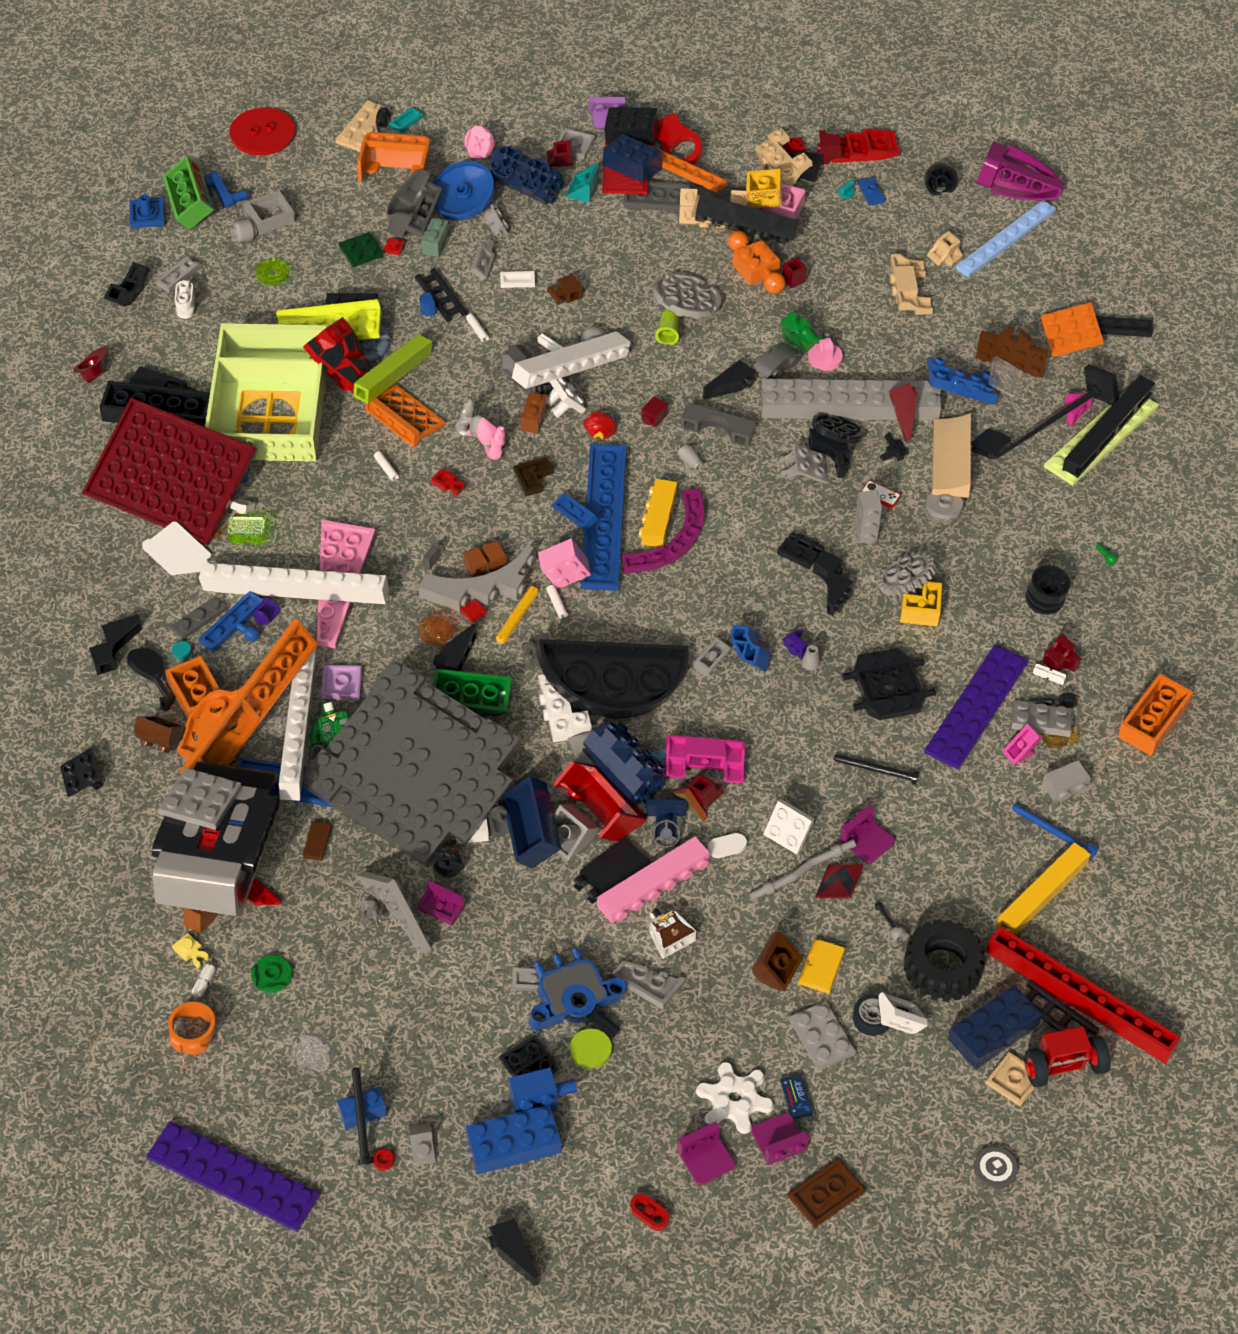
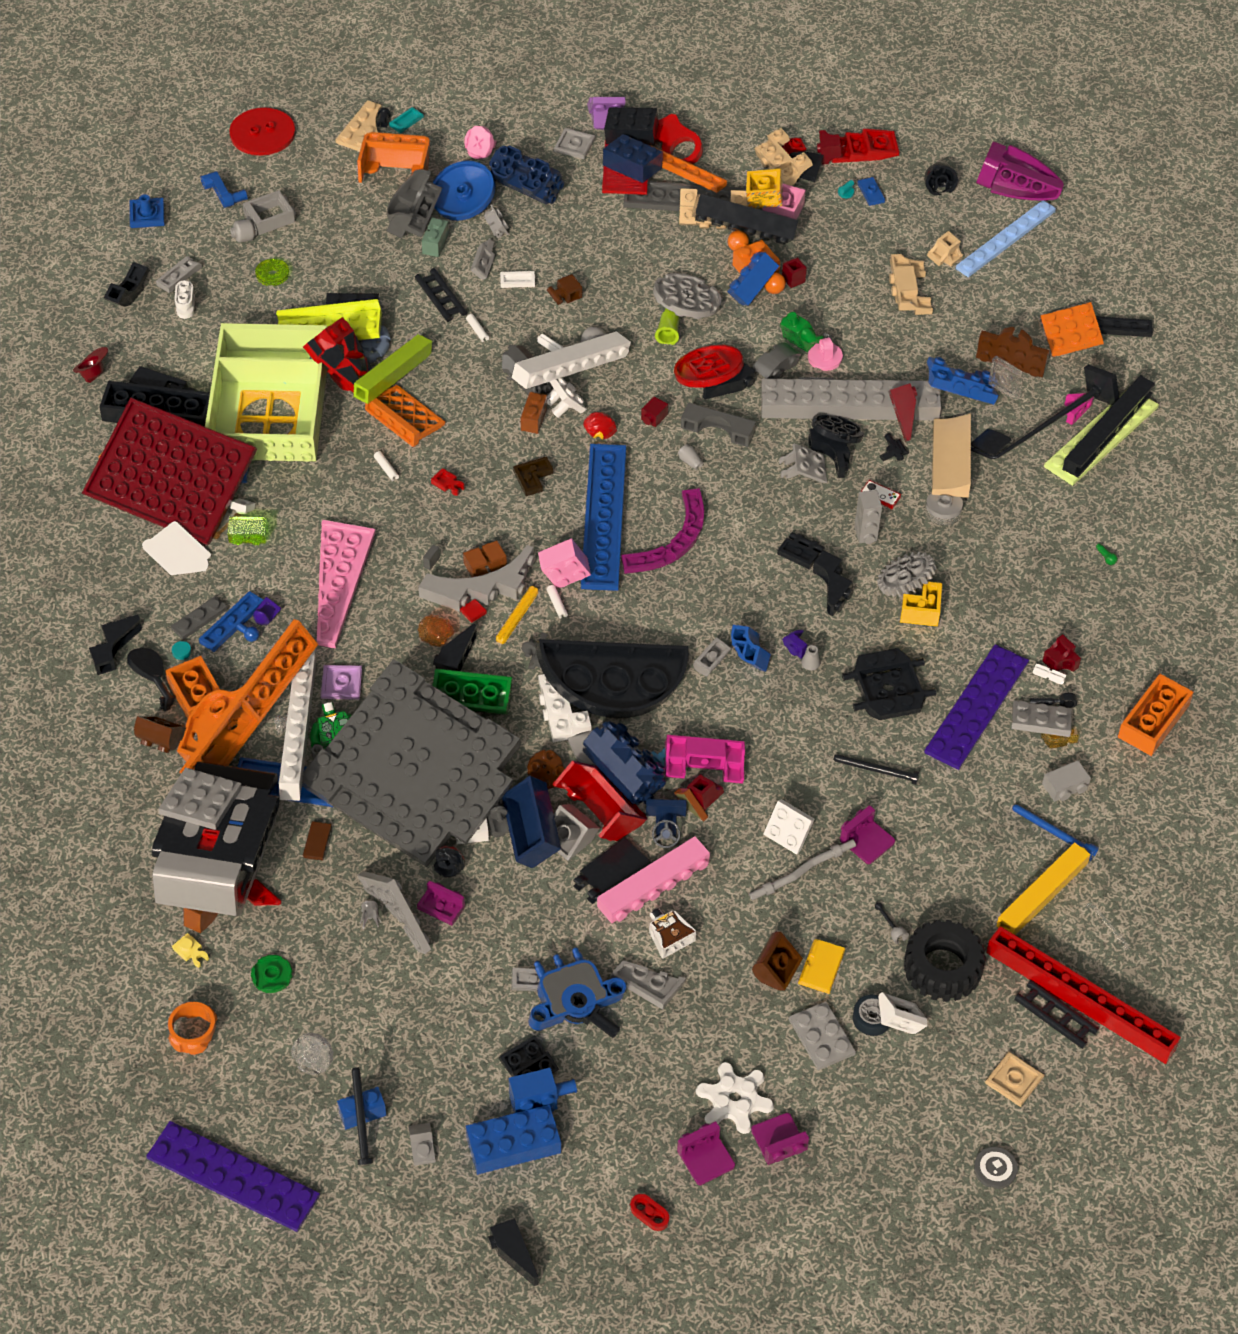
(81, 773): black hinge -> none
(188, 192): bright green brick -> none
(202, 983): white piece -> none
(294, 583): white brick -> none
(360, 249): dark green plate -> none
(383, 1159): red tile -> none
(394, 246): red plate -> none
(427, 304): blue brick -> none
(485, 430): hair -> none
(552, 764): none -> reddish brown plate
(560, 154): dark red brick -> none
(574, 512): blue plate -> none
(584, 184): teal slope -> none
(590, 1048): lime tile -> none
(659, 513): yellow brick -> none
(708, 366): none -> red plate
(727, 845): white tile -> none
(752, 278): none -> blue brick
(796, 1097): dark blue tile -> none
(826, 1193): reddish brown tile -> none
(839, 881): dark red piece -> none
(994, 1027): dark blue piece -> none
(1022, 744): dark pink slope -> none
(1047, 590): black wheel -> none
(1066, 1052): brick -> none

